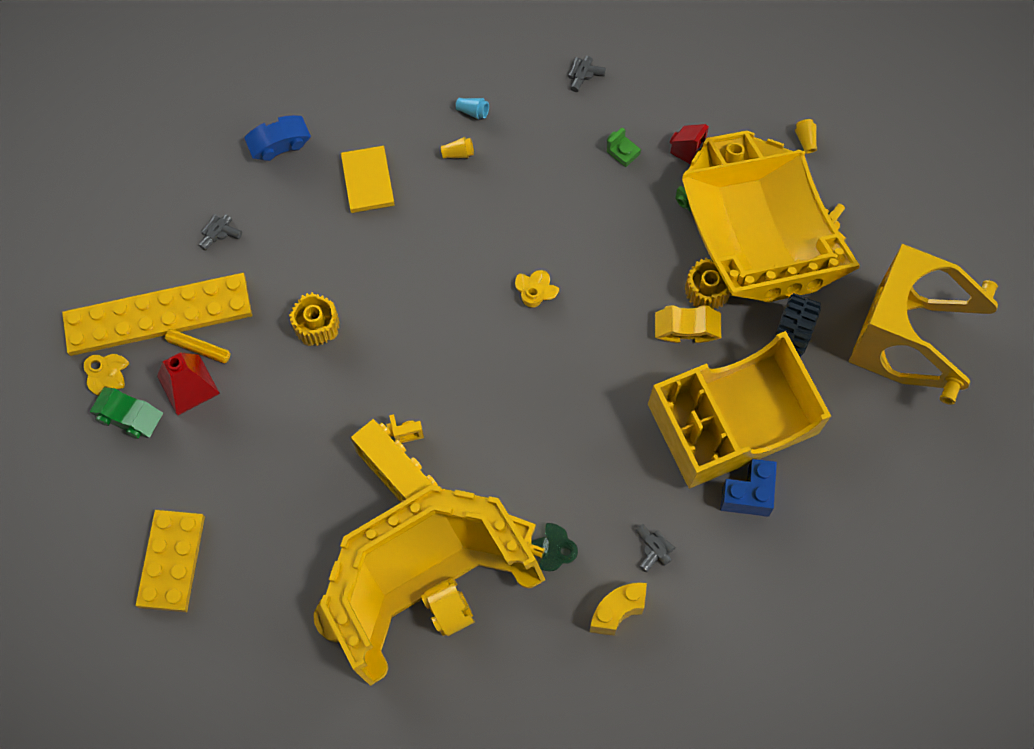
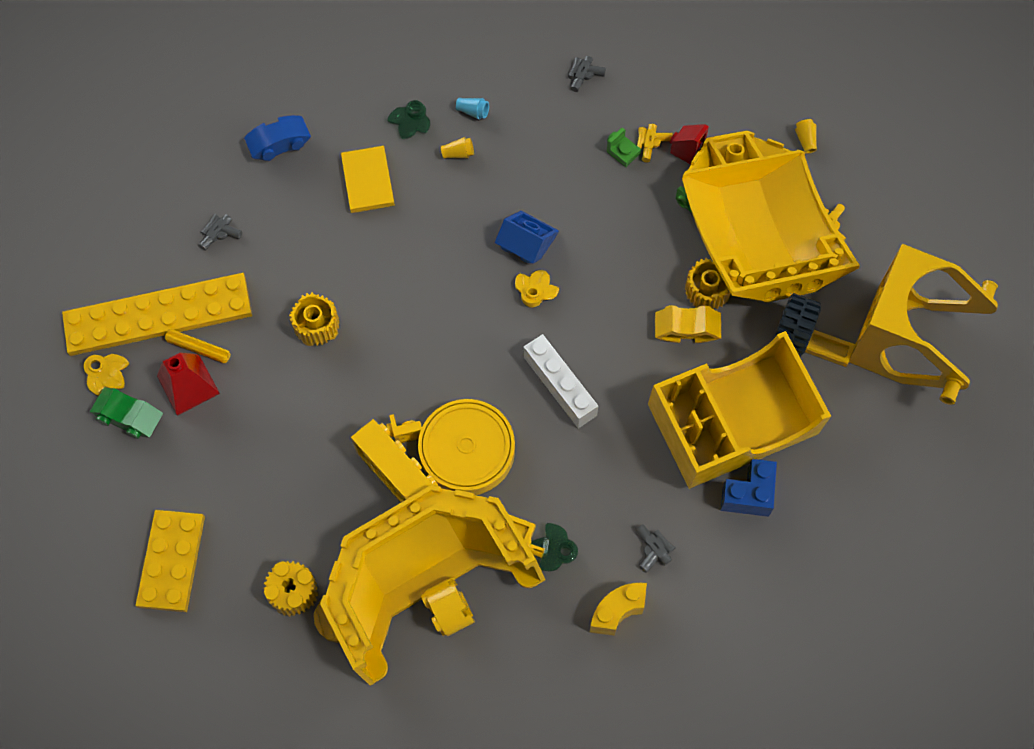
(285, 575): none -> yellow brick
(408, 121): none -> clear green plate
(467, 446): none -> yellow brick
(525, 236): none -> blue slope
(560, 381): none -> white brick
(650, 140): none -> yellow piece
(830, 348): none -> yellow tile

